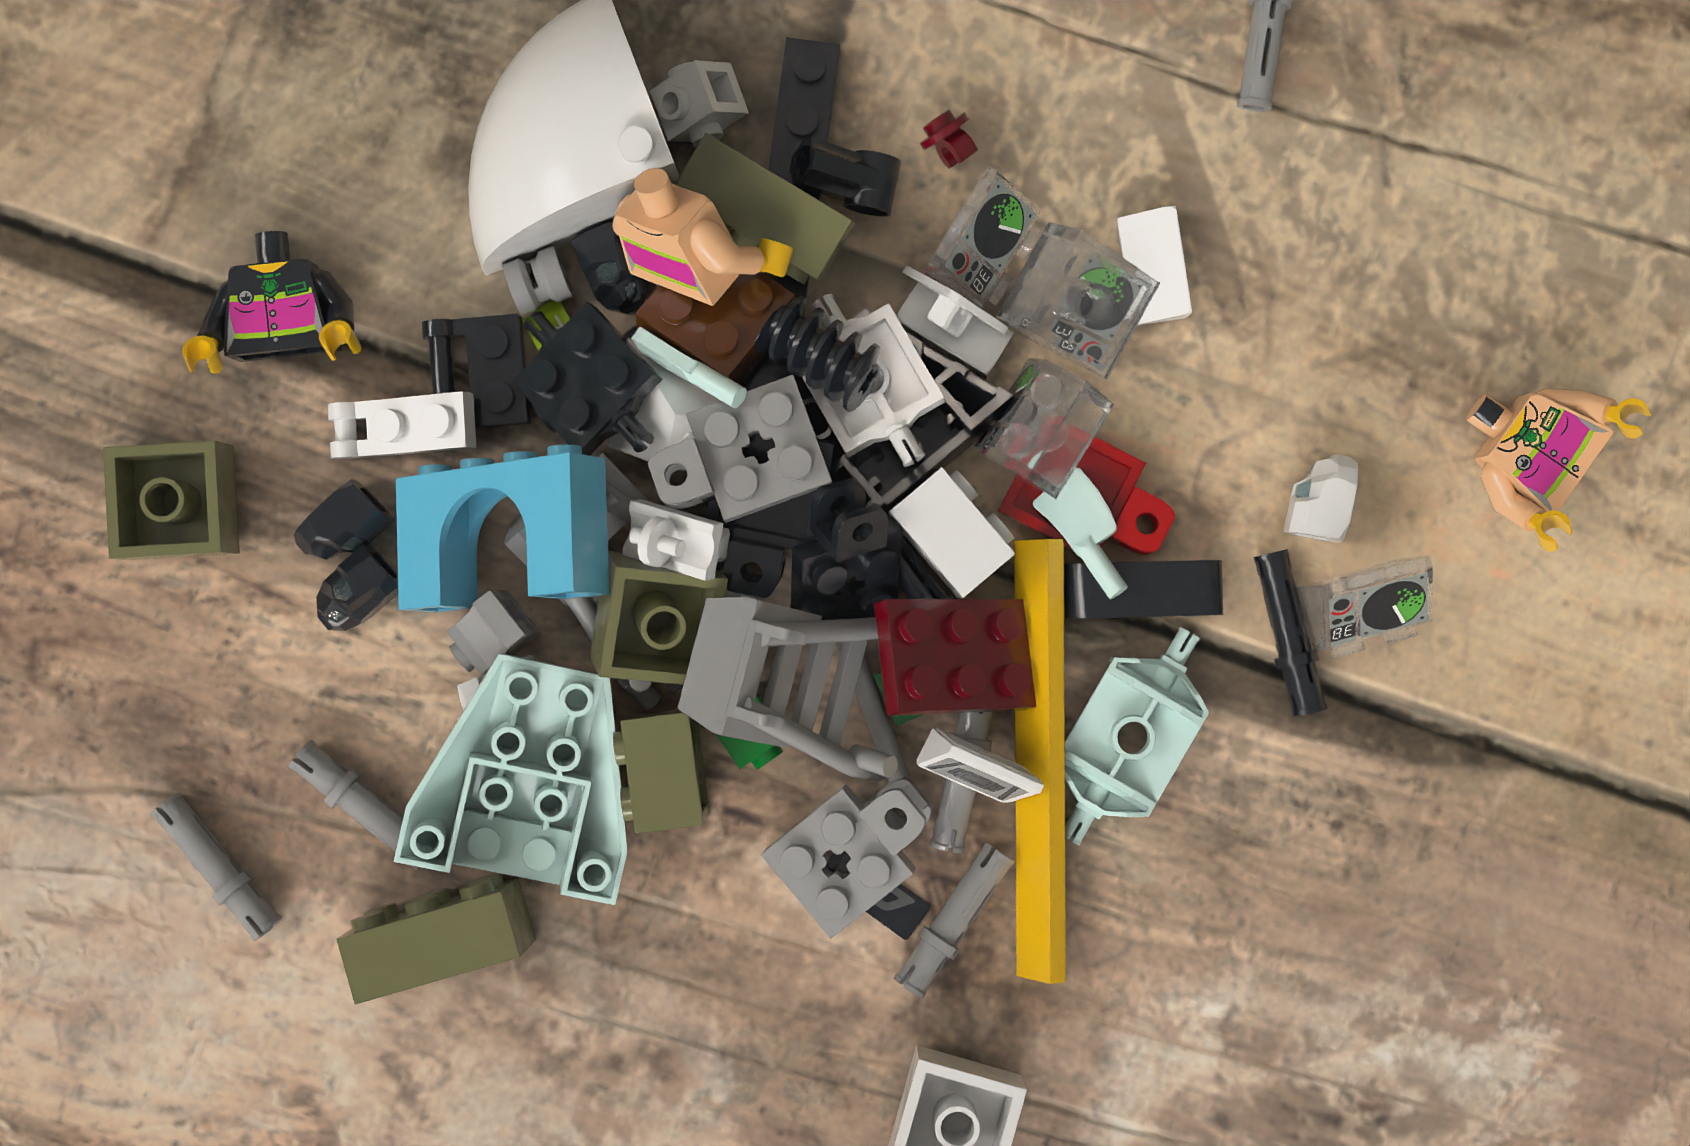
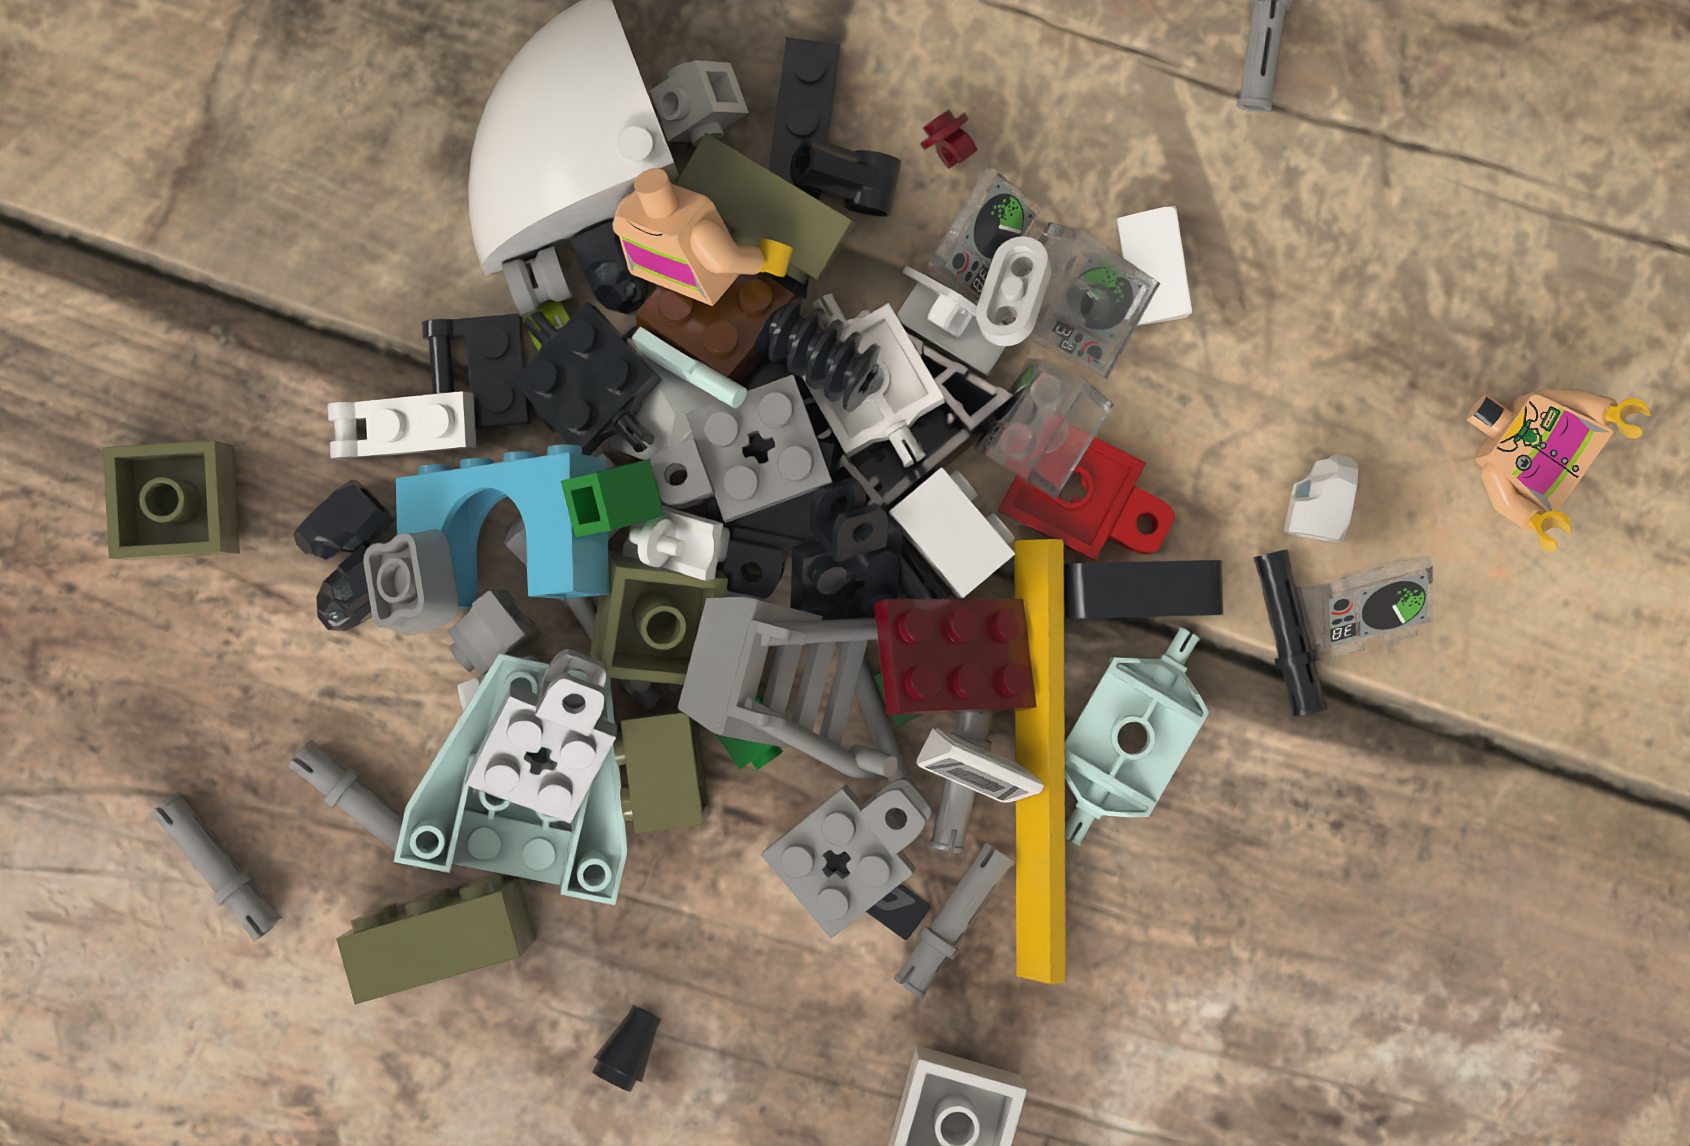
(274, 311): torso -> none
(411, 582): none -> light grey piece
(558, 718): none -> plate
(612, 498): none -> green brick
(627, 1050): none -> black cone
(1013, 295): none -> white plate
(1084, 523): light aqua piece -> none

